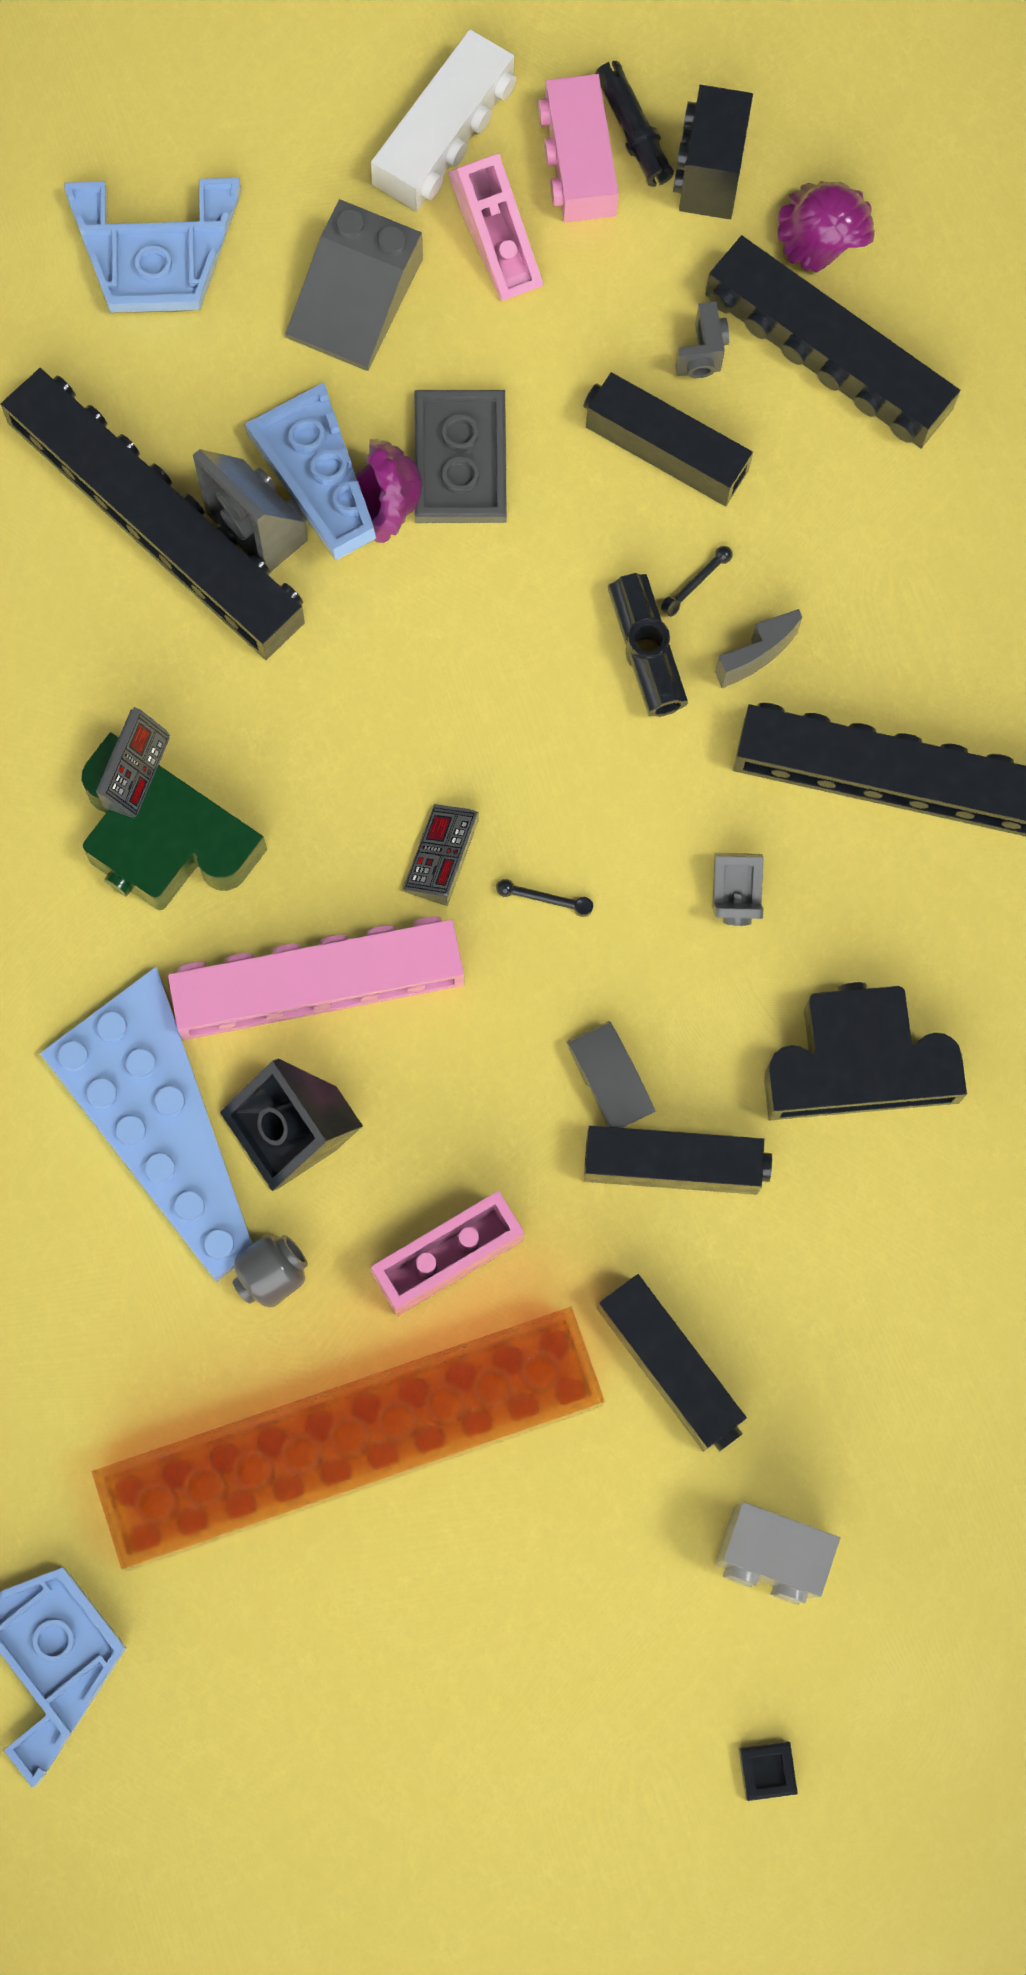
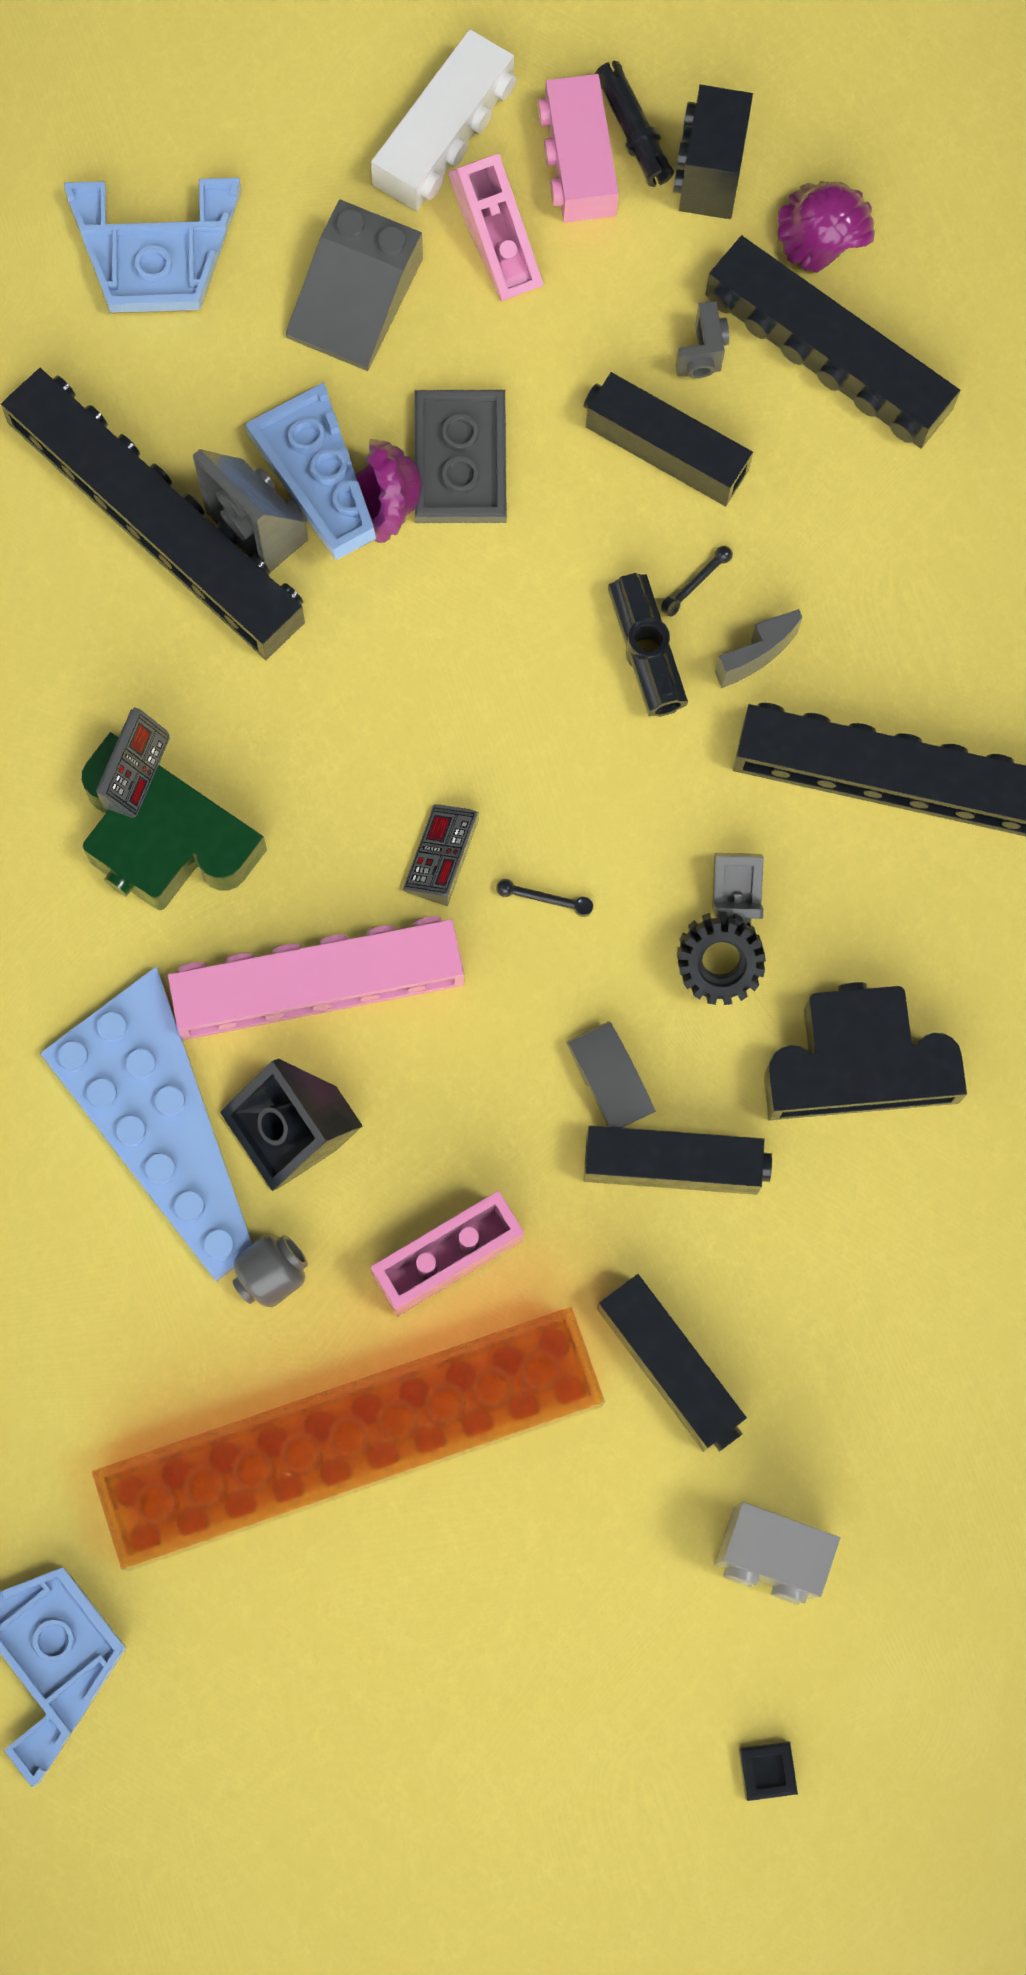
(726, 985): none -> black tyre

